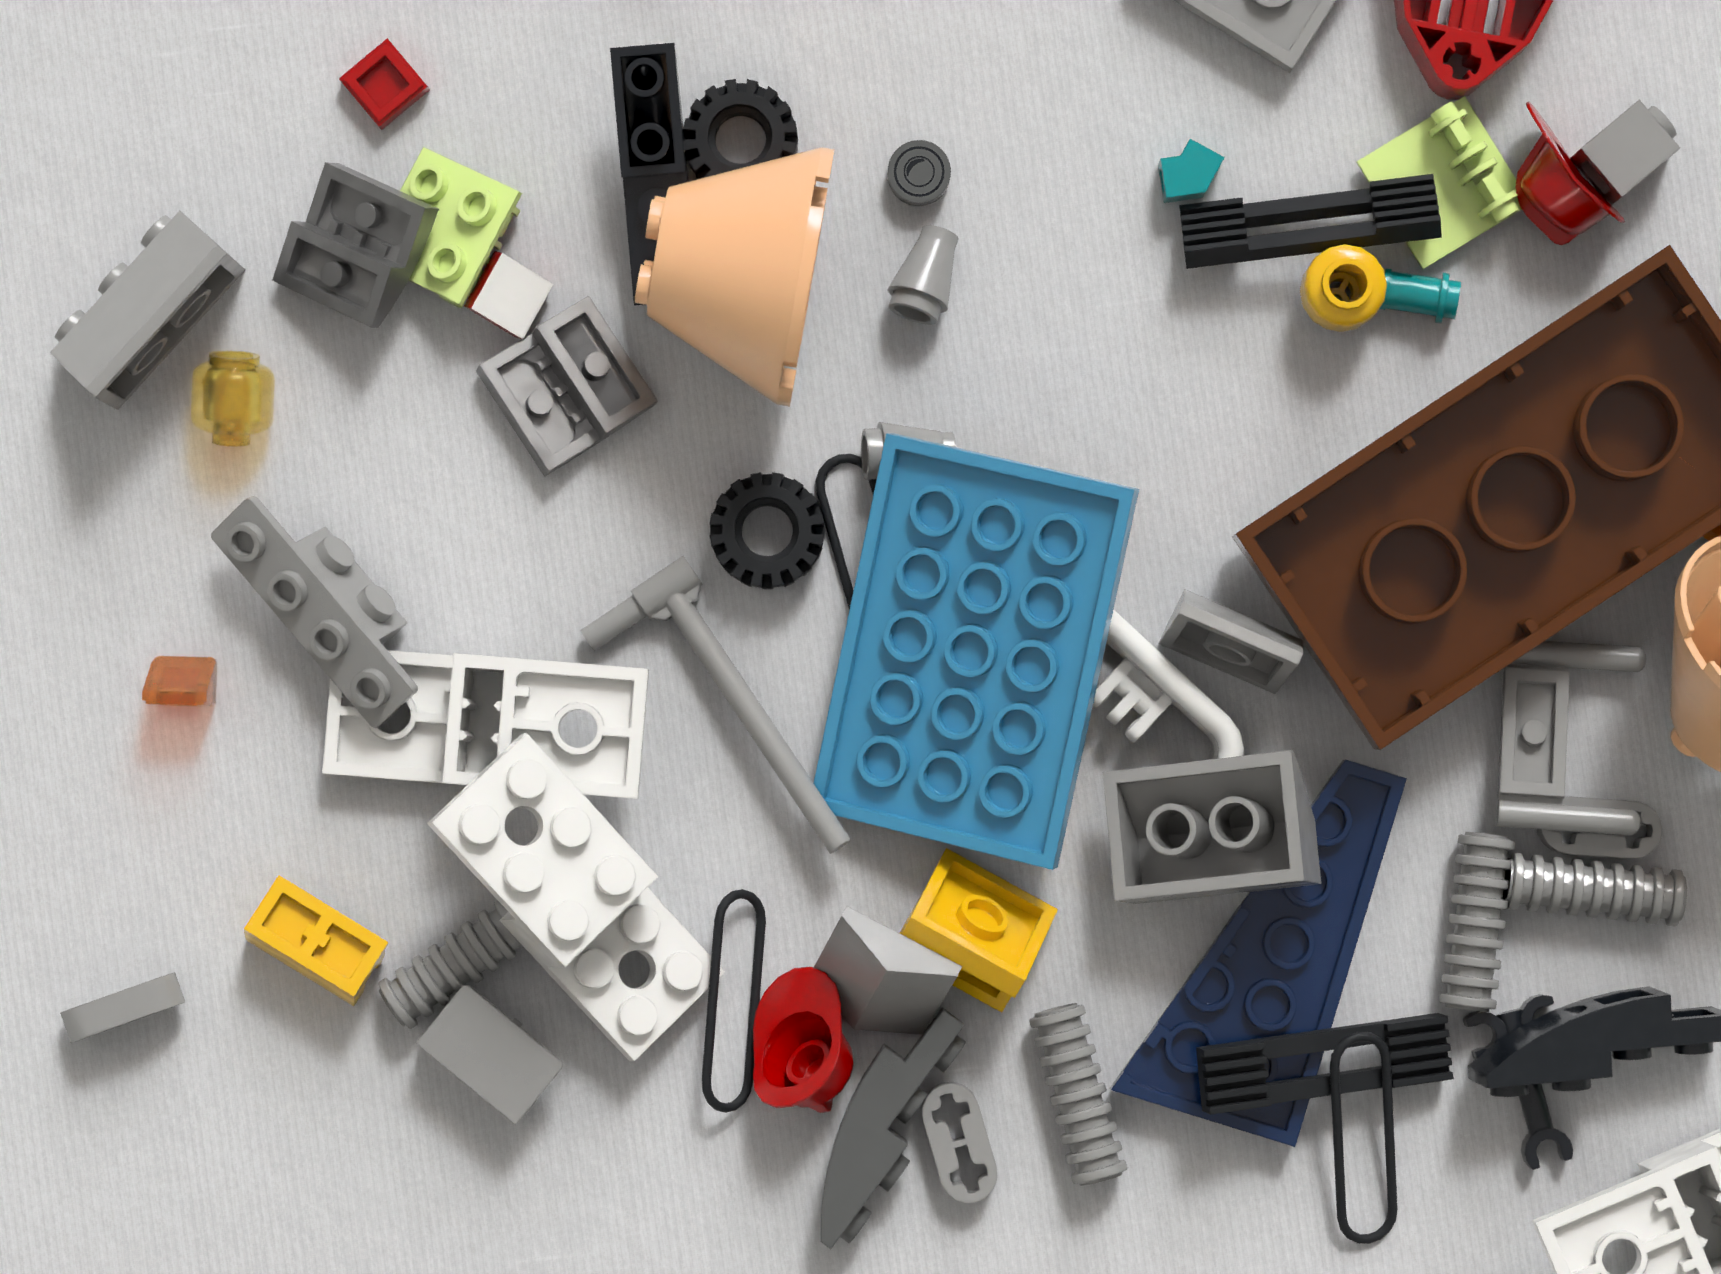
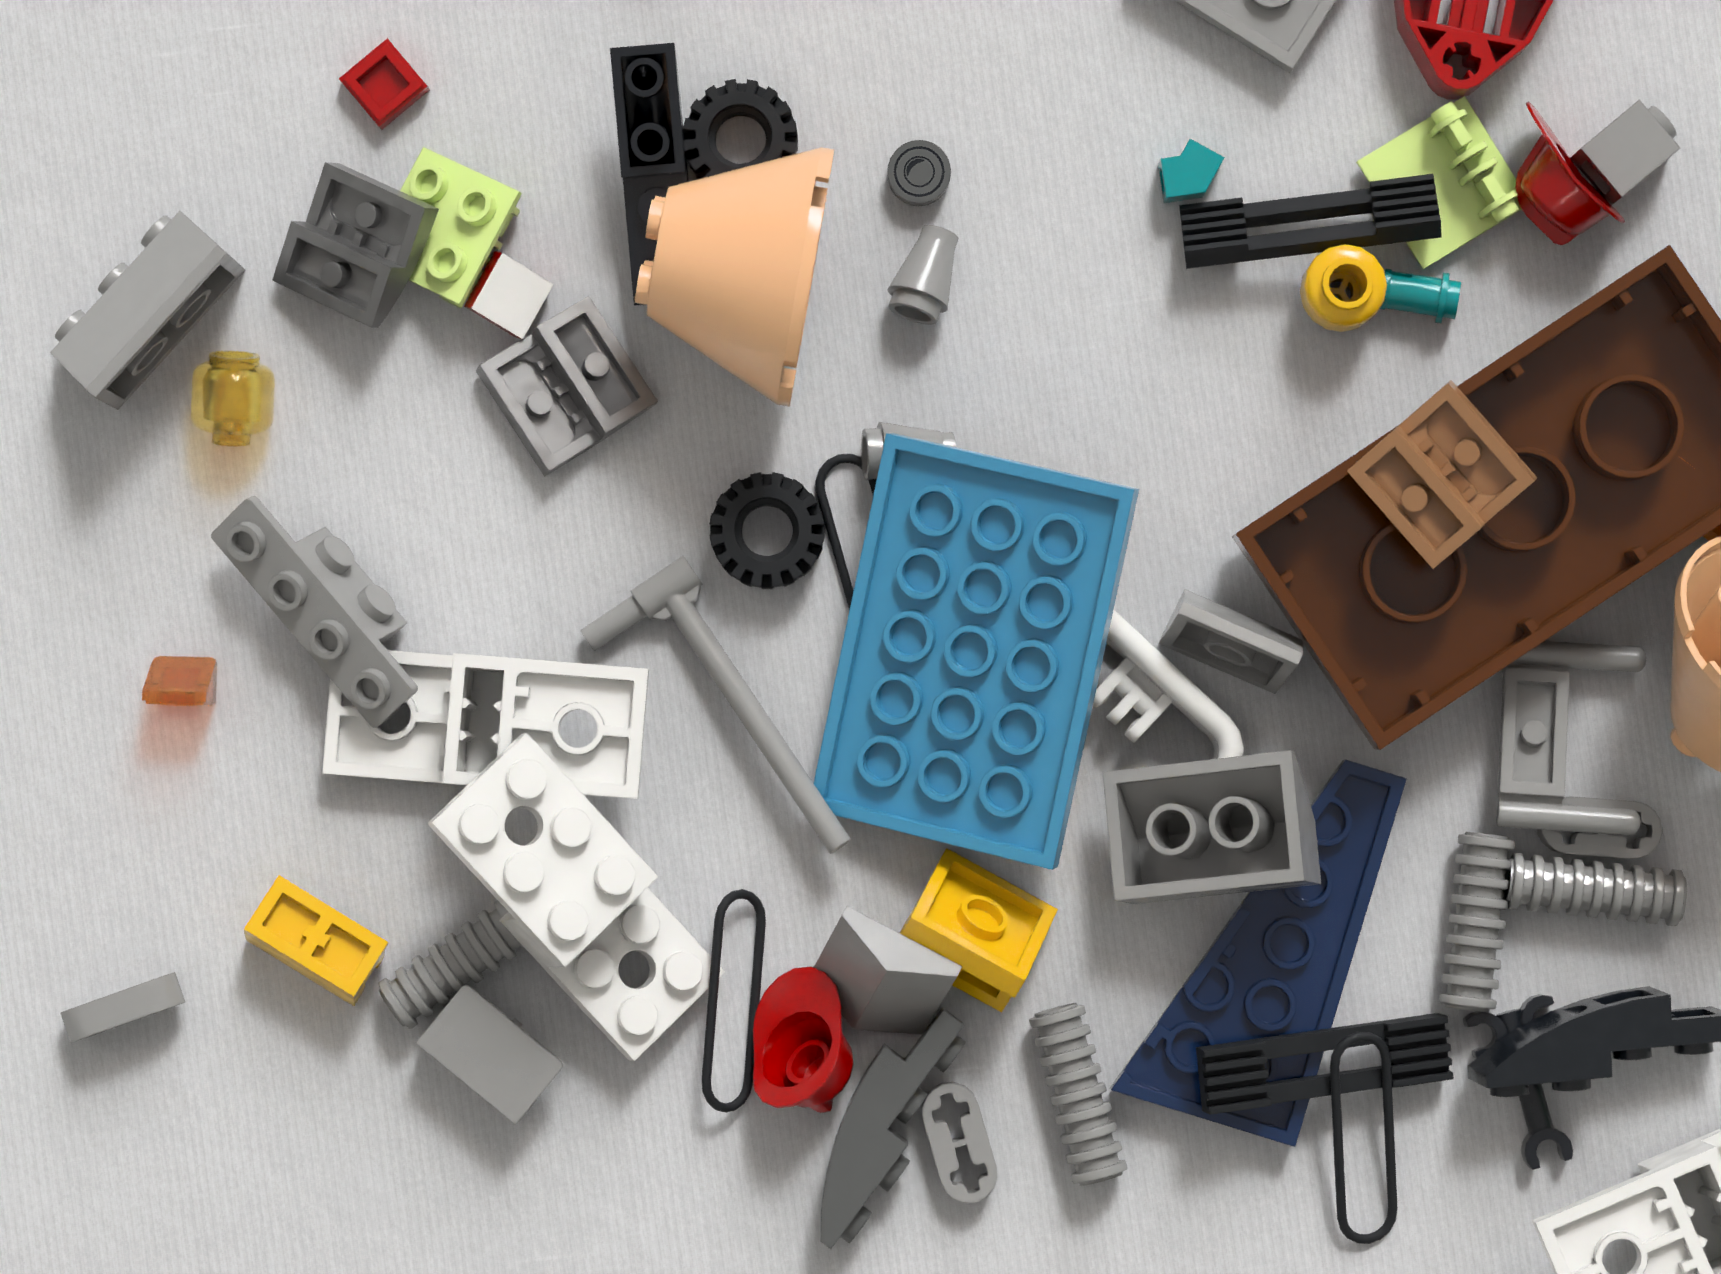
(1442, 474): none -> medium nougat slope

